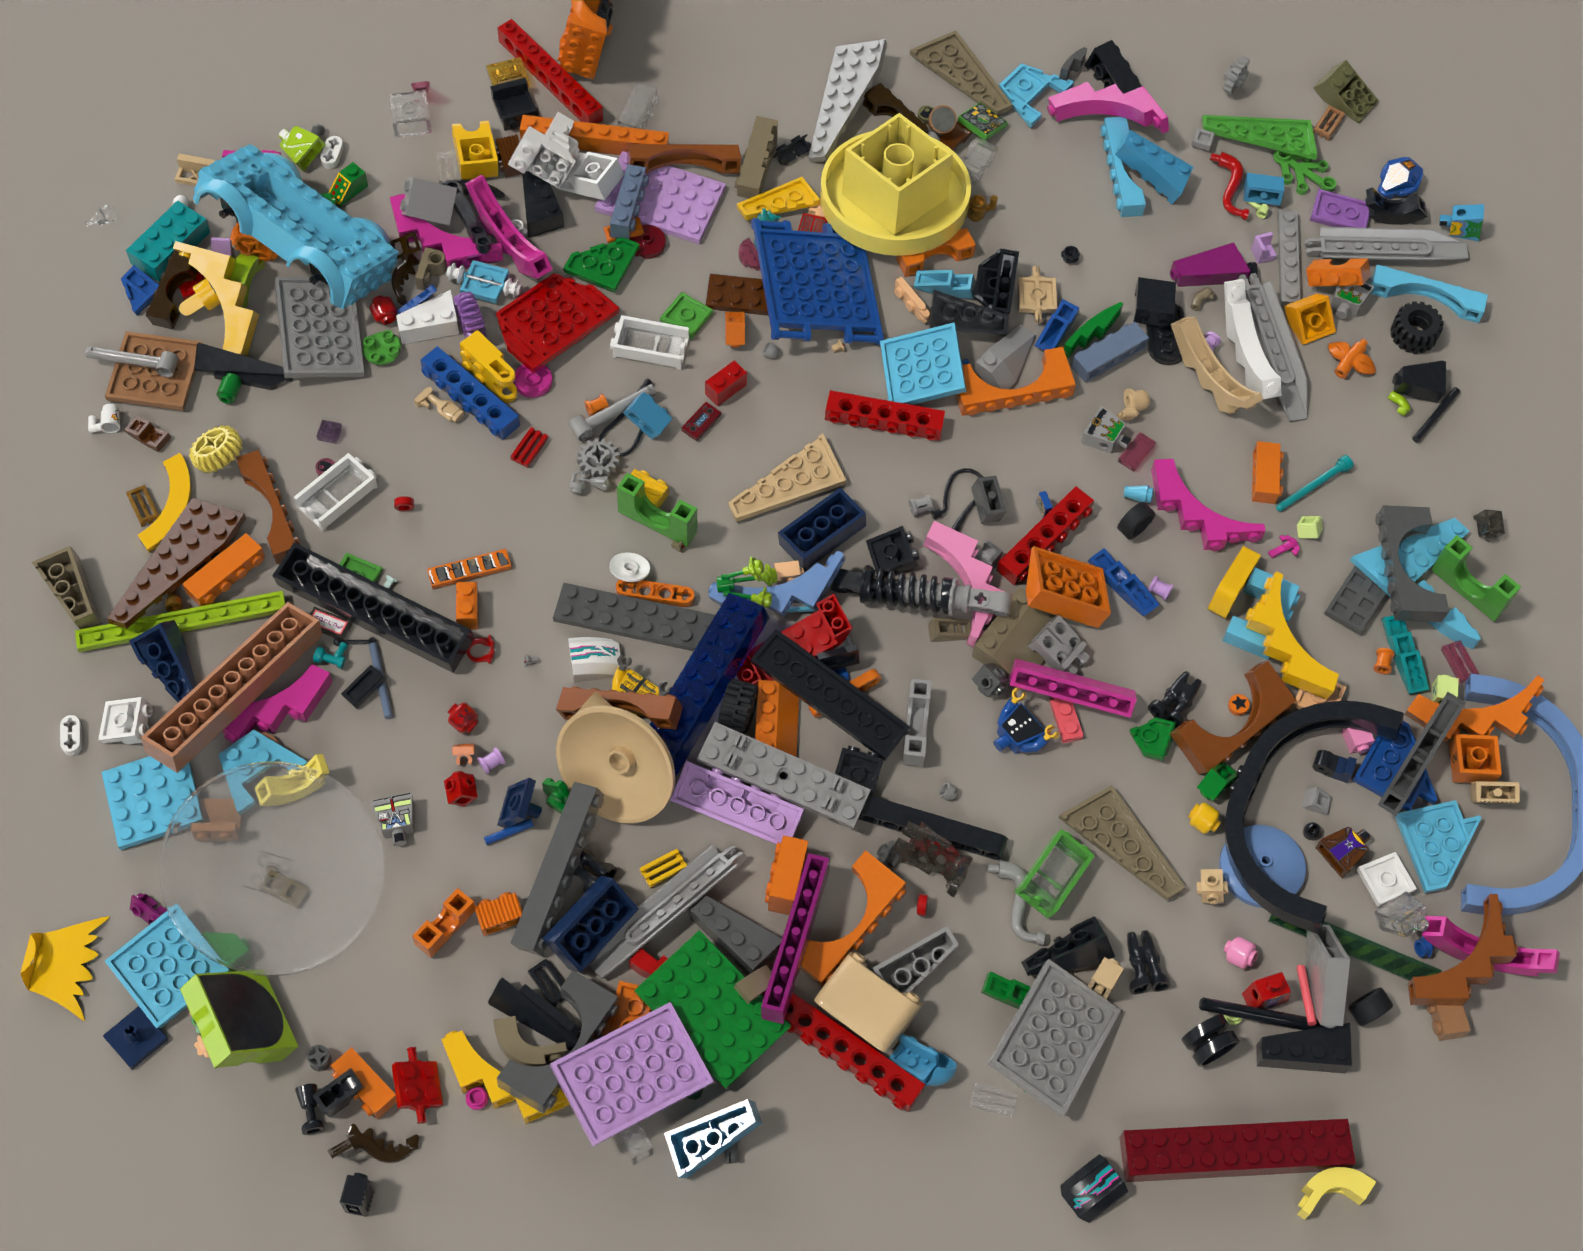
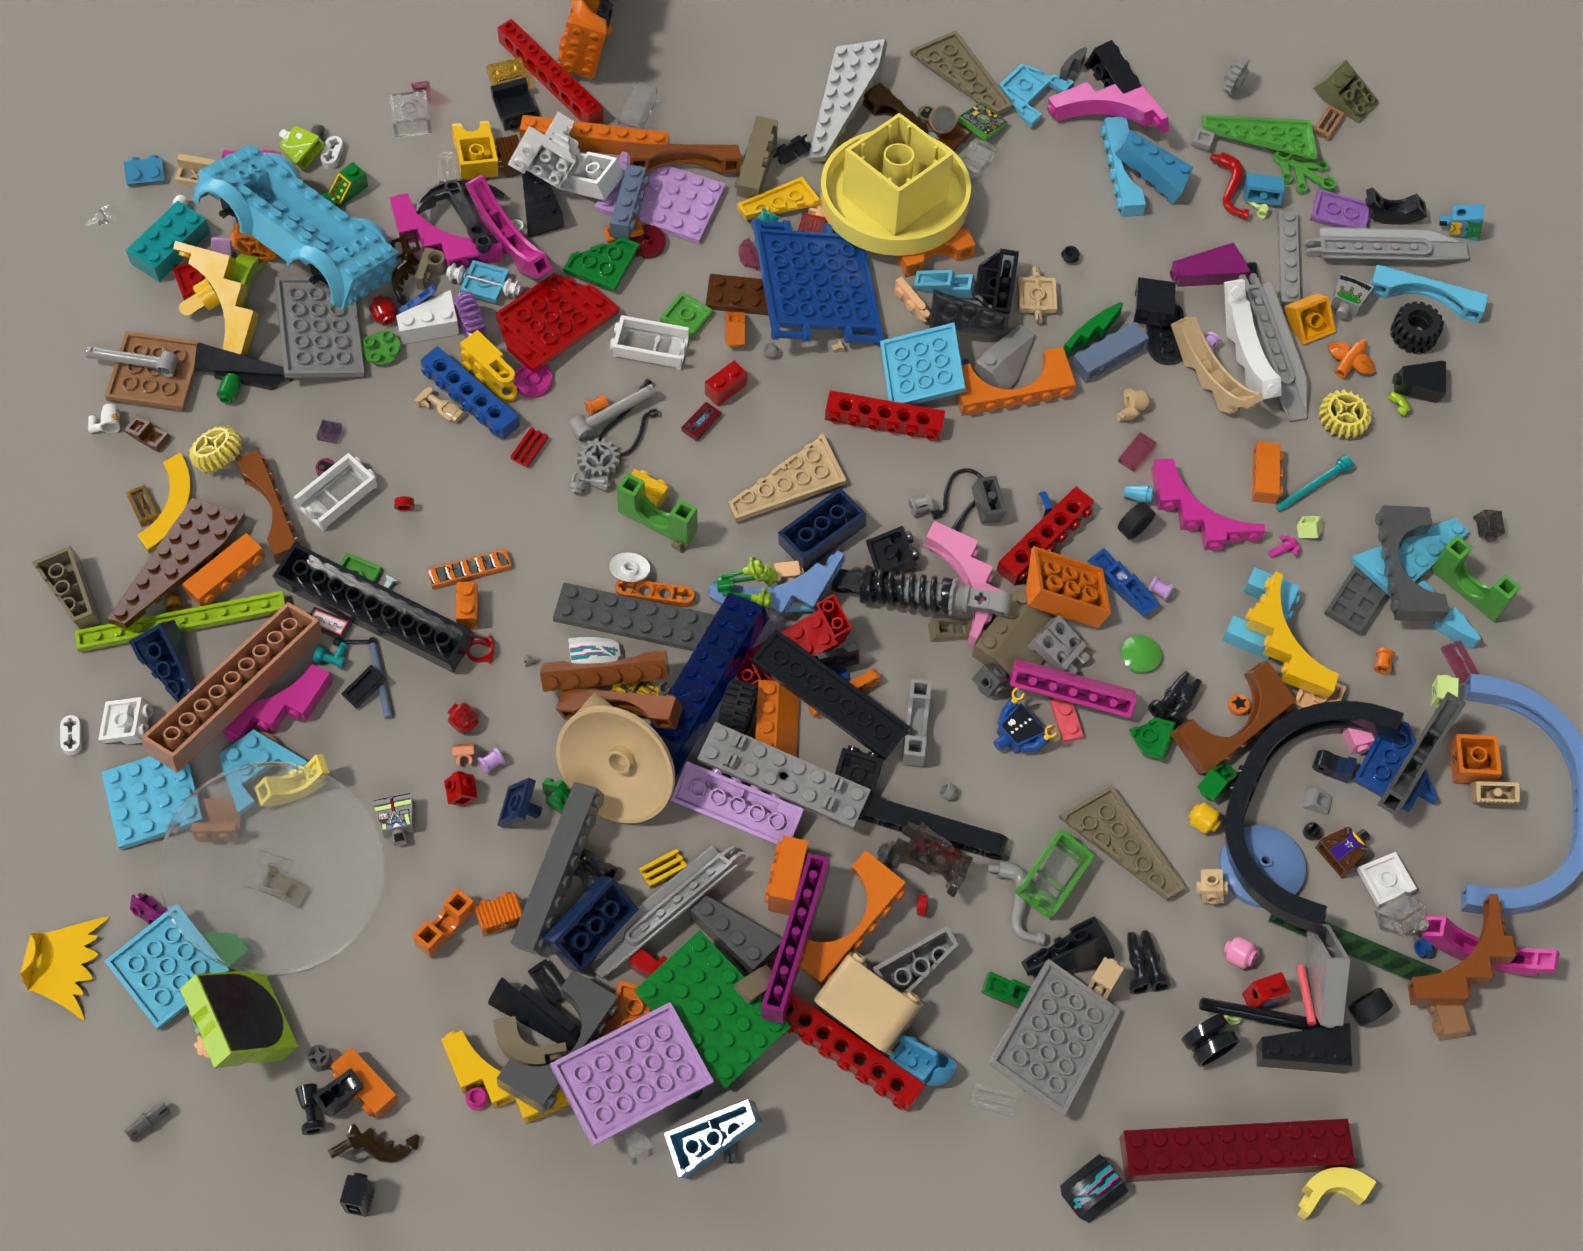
(135, 1038): dark blue tile -> none
(138, 288): blue wing -> none
(144, 171): none -> dark azure bracket
(147, 1121): none -> dark grey pin
(162, 309): dark brown arch -> none
(417, 1085): red plate -> none
(428, 200): light grey panel -> none
(508, 831): blue piece -> none
(640, 668): none -> dark orange arch
(647, 415): dark azure brick -> none
(978, 207): pearl gold piece -> none
(990, 554): flat silver panel -> none
(1057, 326): blue slope -> none
(1105, 432): light grey torso -> none
(1140, 654): none -> bright green dish
(1201, 295): dark tan arm -> none
(1233, 581): yellow beam -> none
(1262, 248): lavender panel -> none
(1345, 420): none -> light yellow gear
(1351, 273): orange arch -> none
(1400, 177): blue helmet -> none
(1406, 656): teal slope -> none
(1436, 414): black bar -> none
(1436, 841): medium azure wing -> none
(1479, 721): orange arch -> none

